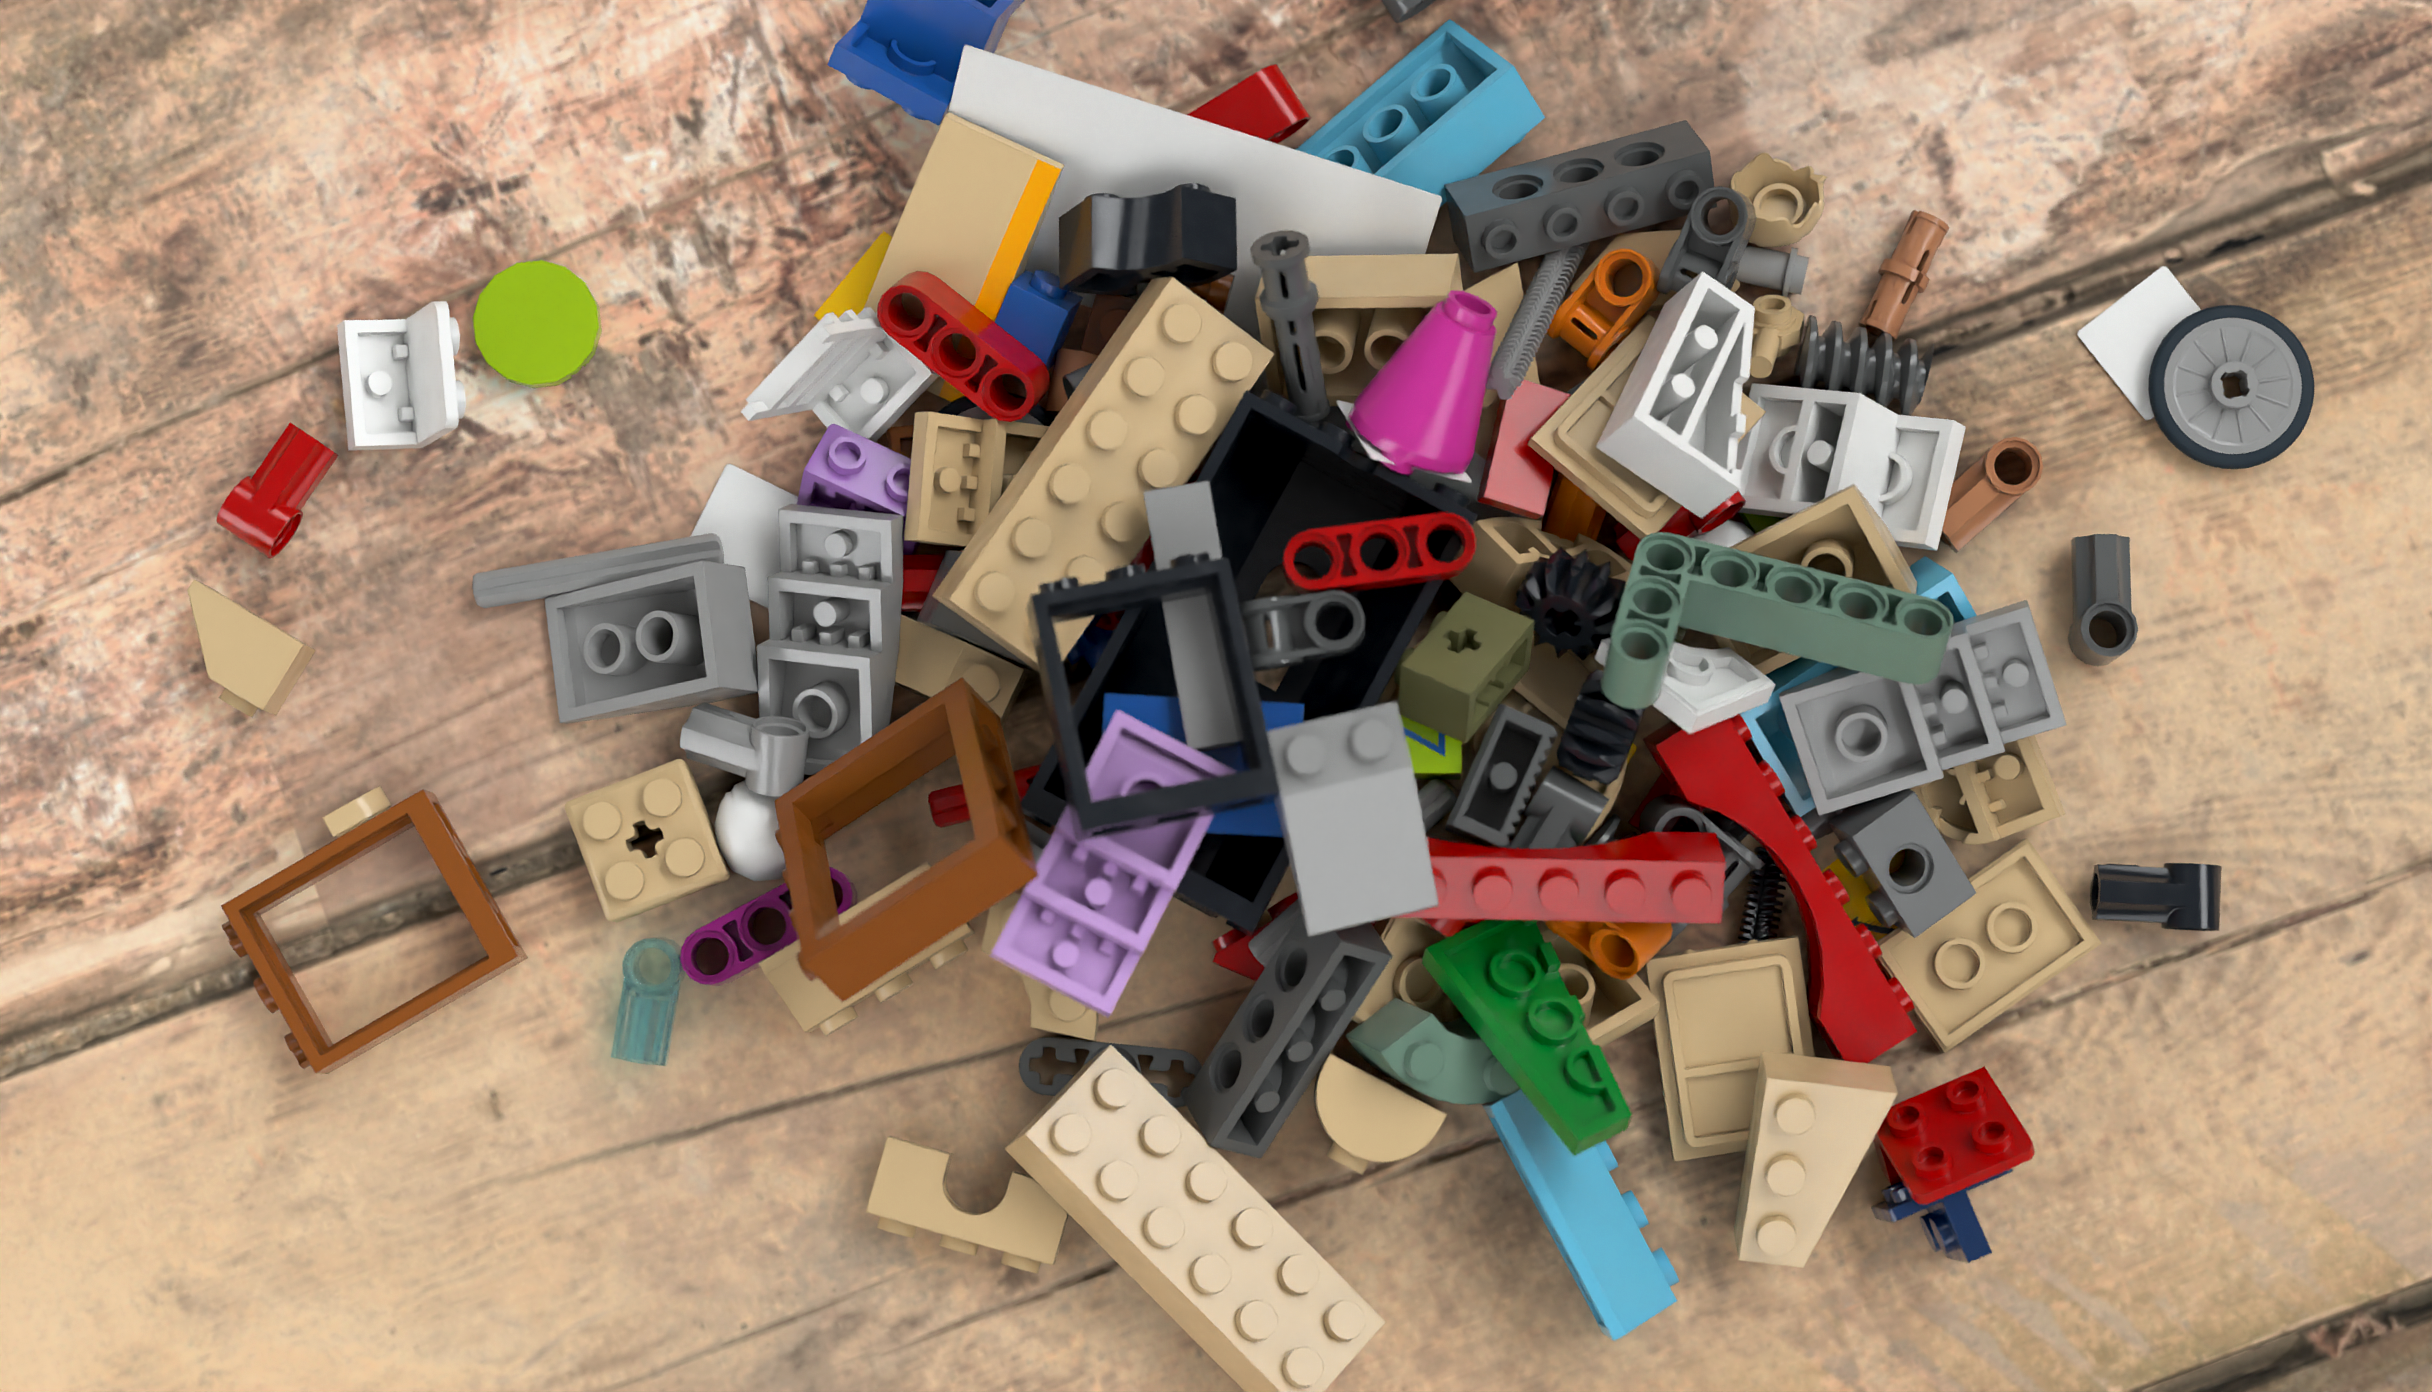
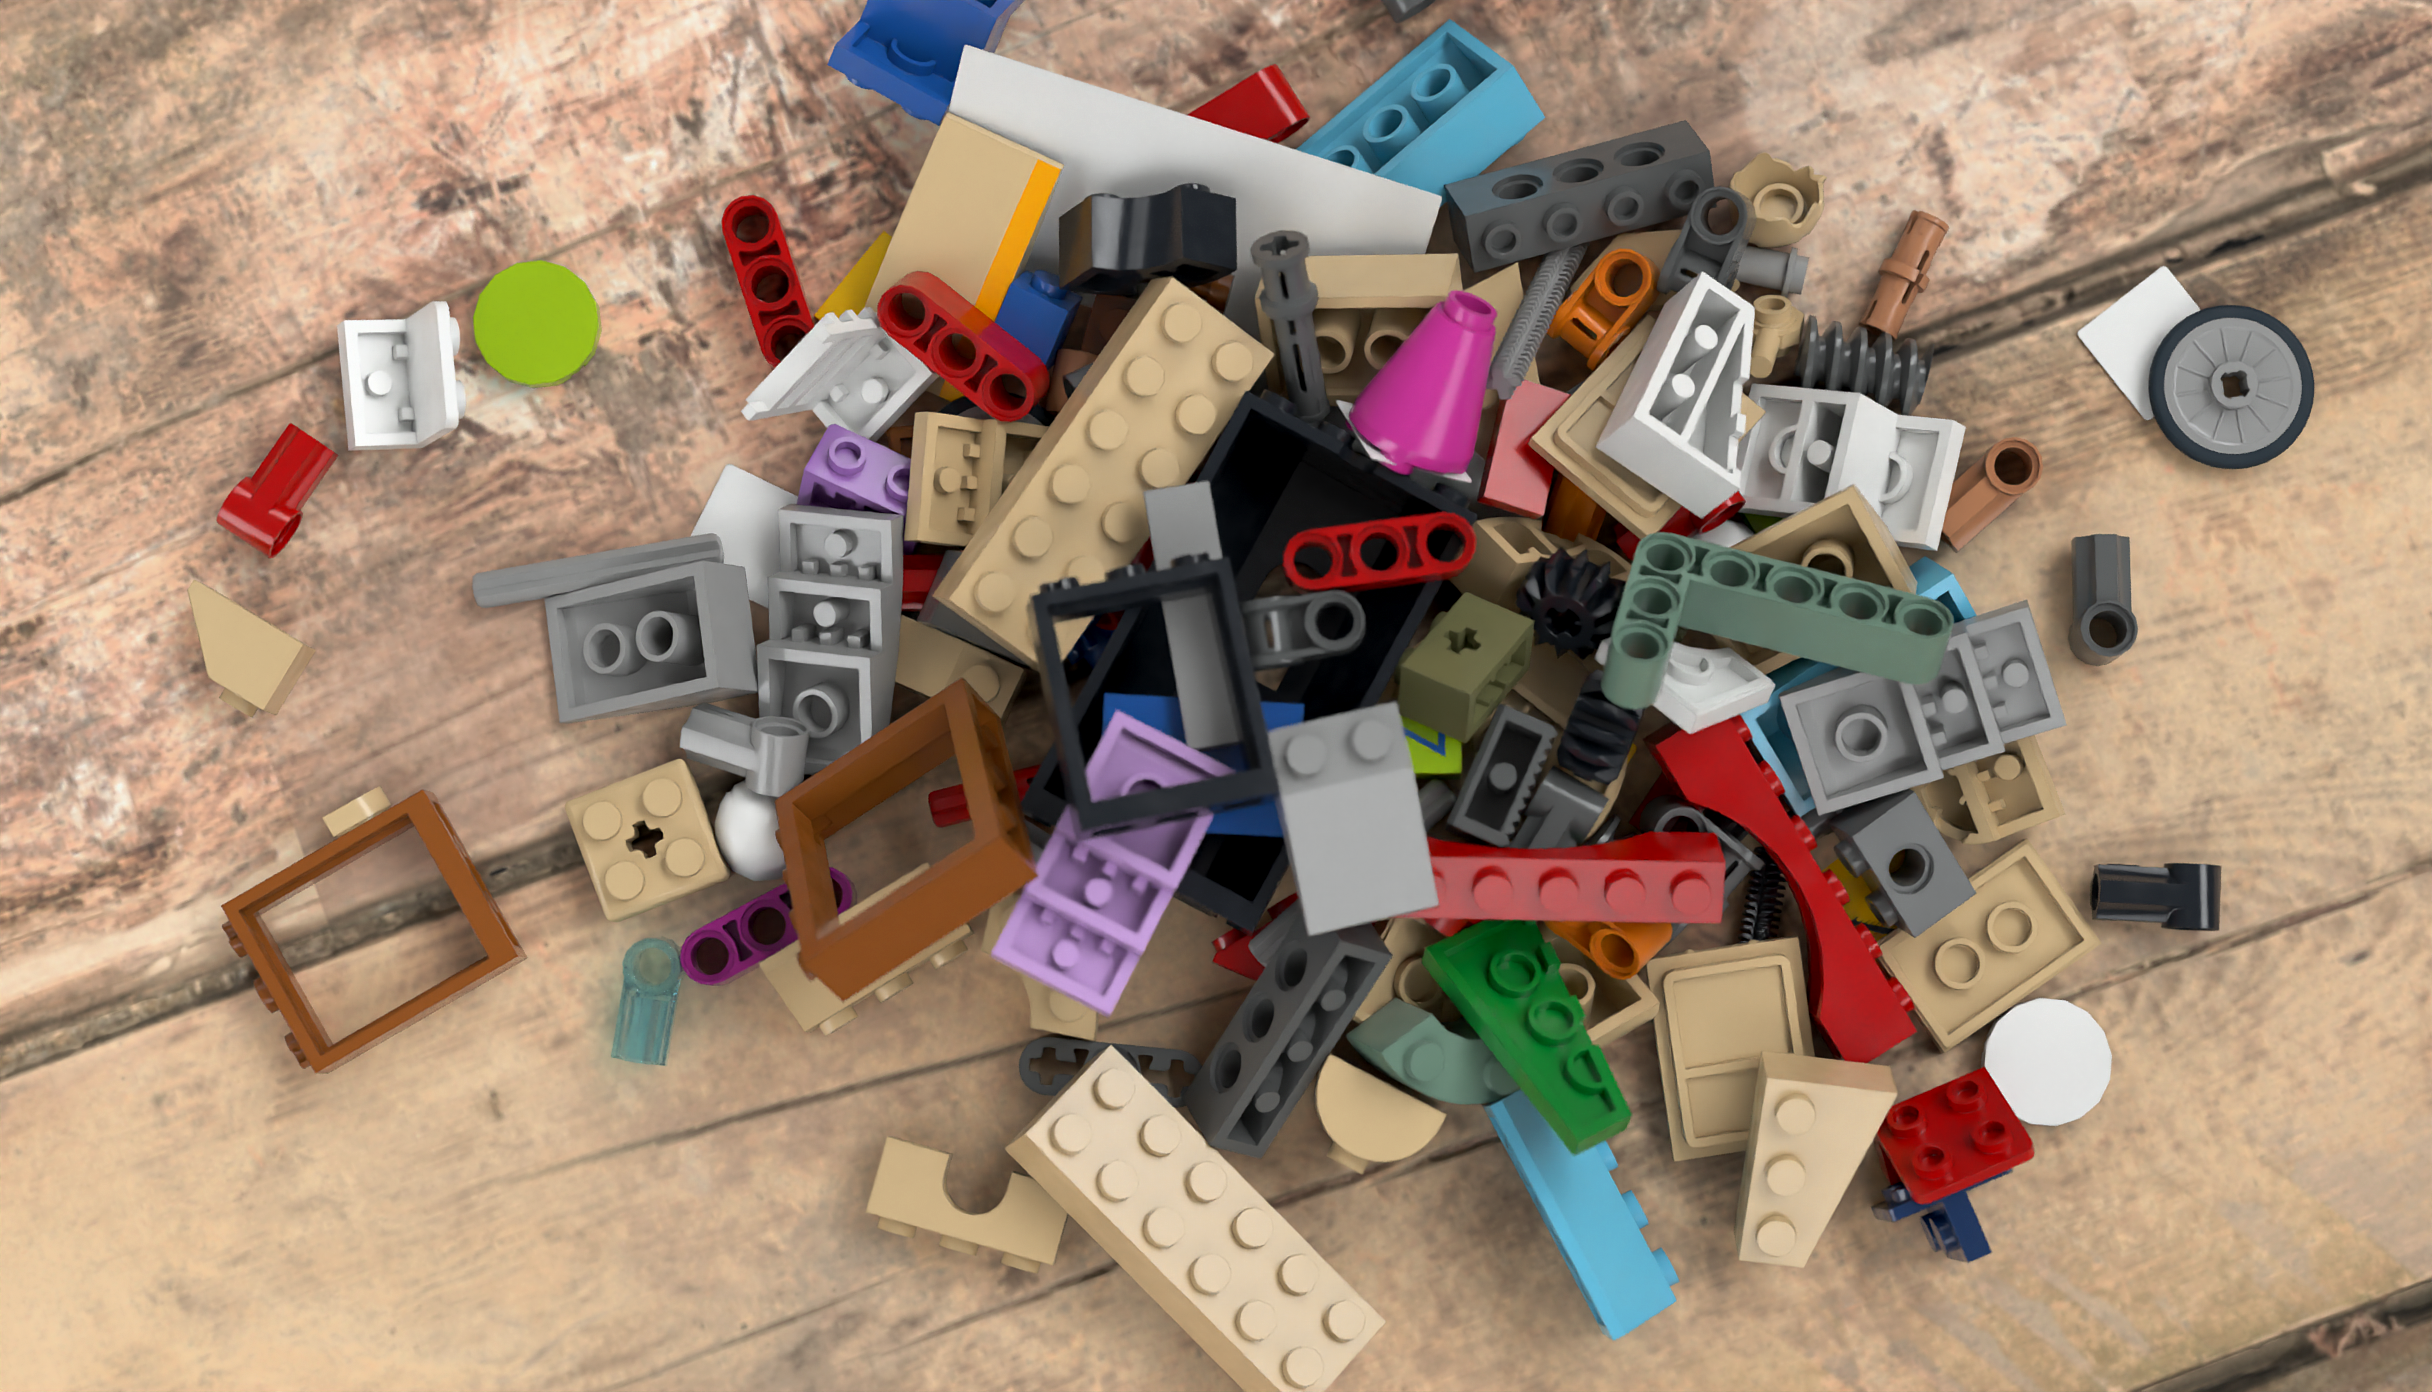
(757, 261): none -> red beam
(2048, 1060): none -> white tile

